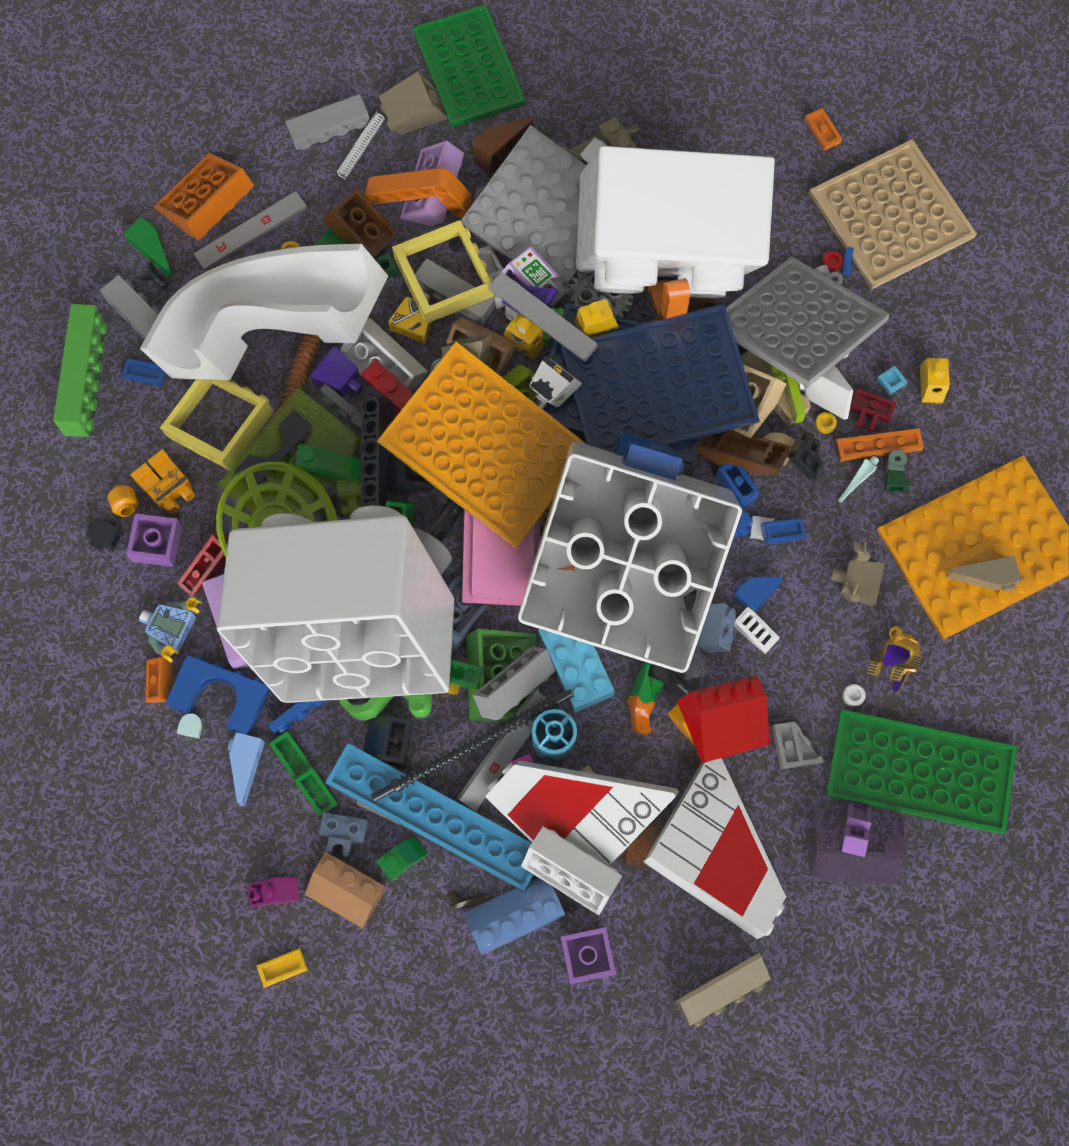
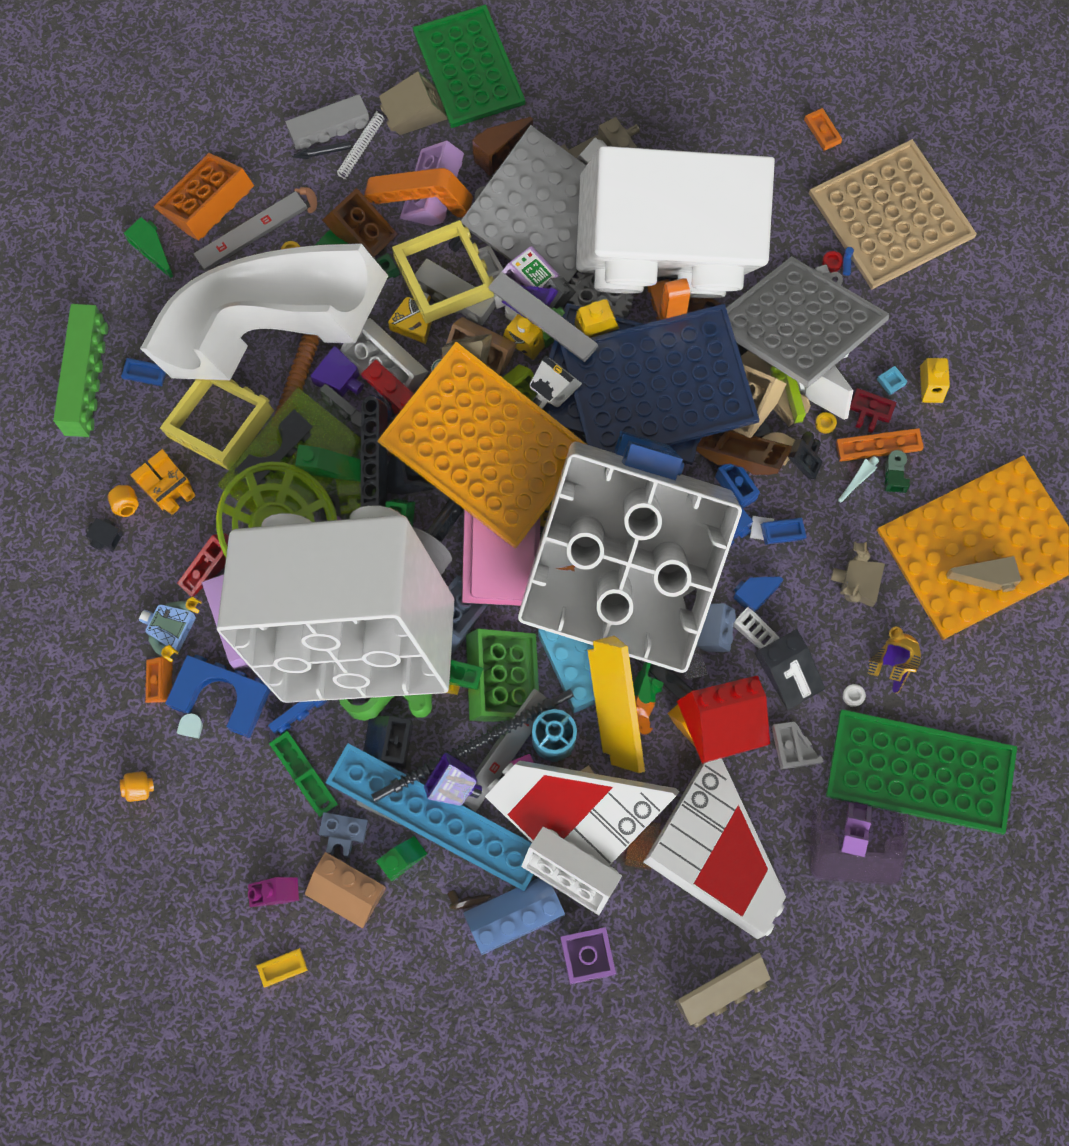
(130, 305): light grey brick -> none
(136, 786): none -> light orange head
(154, 540): medium lavender brick -> none
(155, 277): black bar -> none
(244, 758): light blue slope -> none
(306, 153): none -> black piece
(310, 196): none -> nougat piece
(452, 782): none -> dark purple torso
(514, 683): light grey brick -> none
(616, 703): none -> yellow slope
(791, 669): none -> black slope

